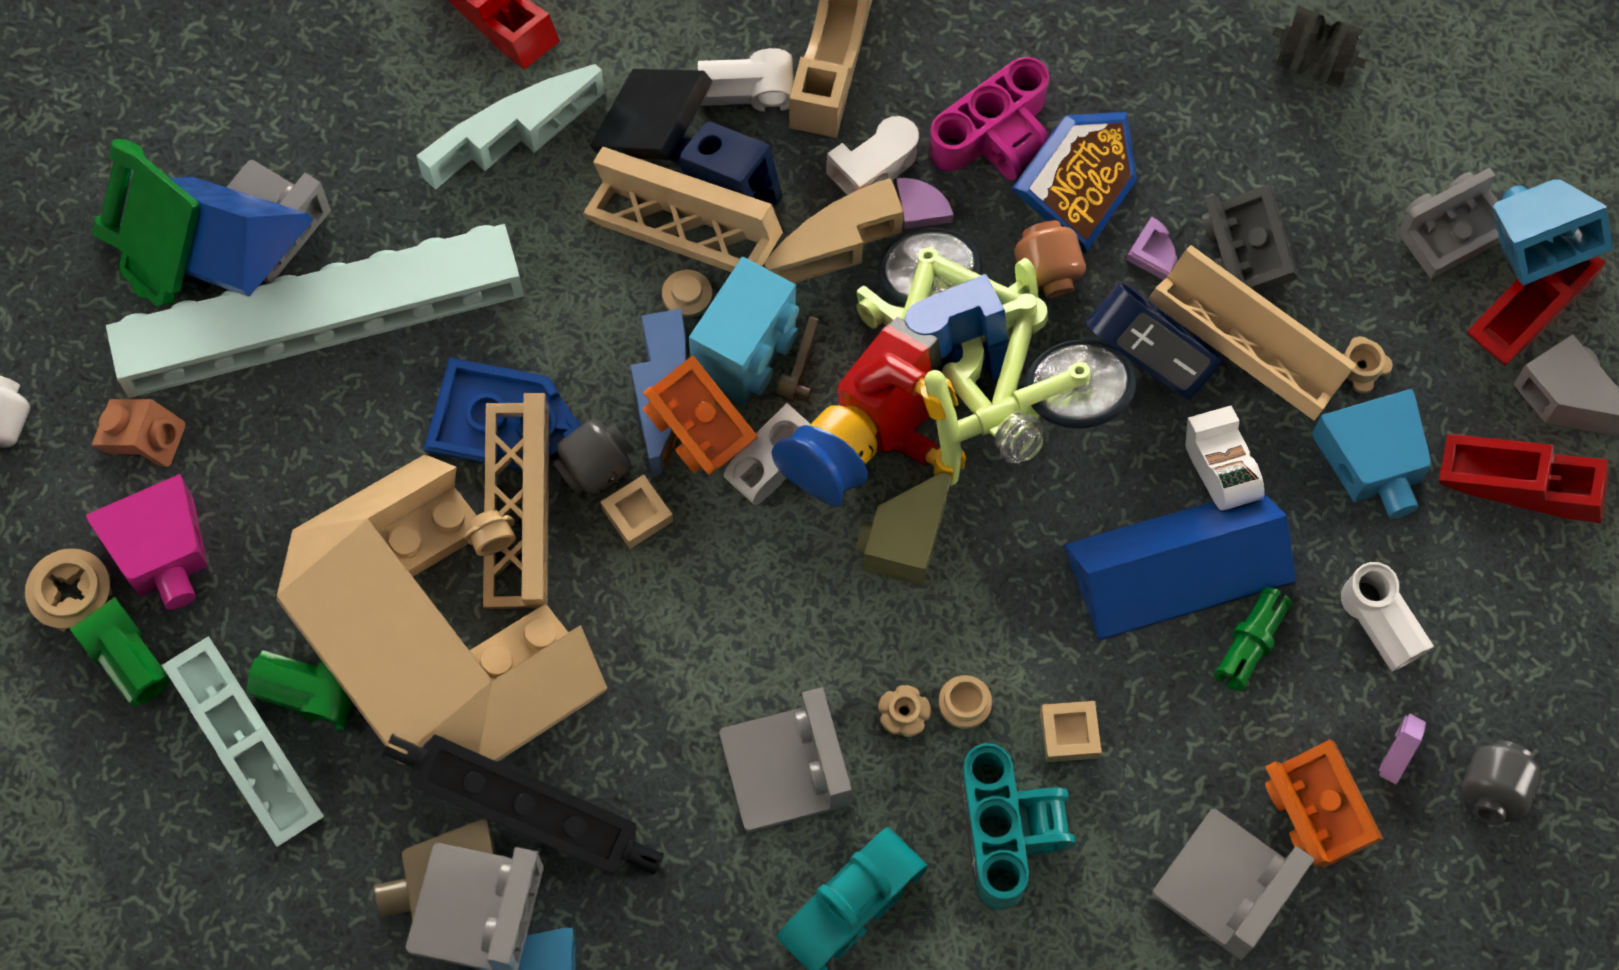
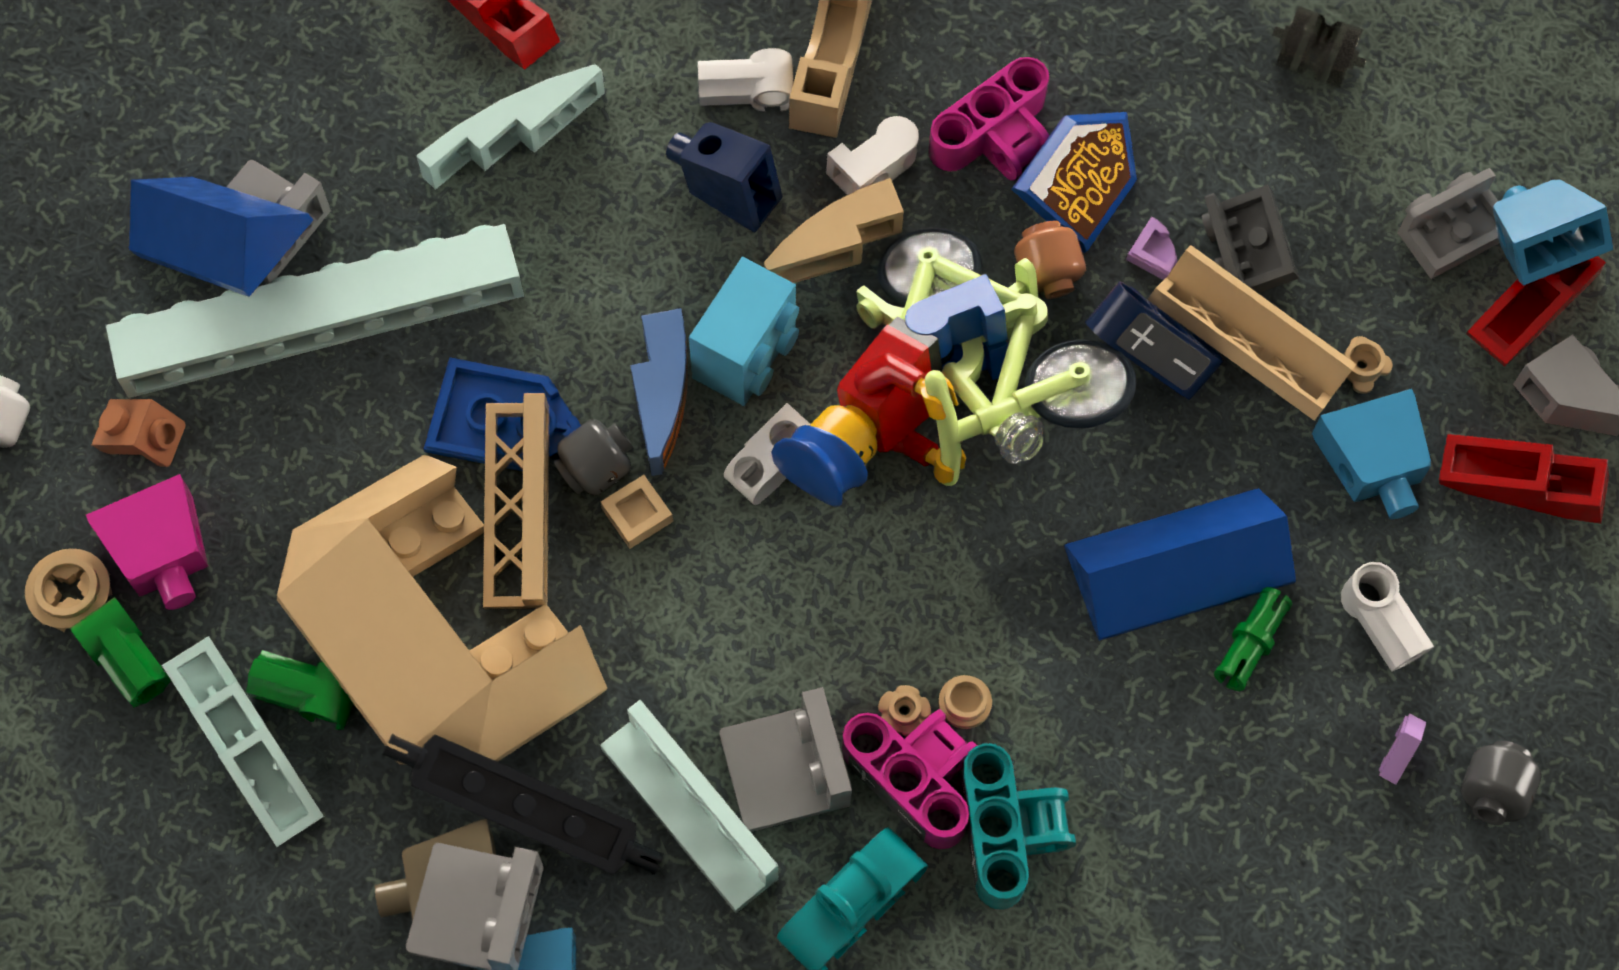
(154, 227): green piece -> none
(490, 533): tan plate -> none
(652, 112): black tile -> none
(685, 197): tan fence -> none
(687, 291): tan plate -> none
(690, 808): none -> light aqua fence
(699, 416): orange bracket -> none
(789, 385): dark tan piece -> none
(905, 531): olive slope -> none
(922, 204): lavender tile -> none
(929, 753): none -> dark pink beam
(1070, 731): tan plate -> none
(1223, 458): white leg -> none
(1230, 883): light grey bracket -> none
(1322, 804): orange bracket -> none

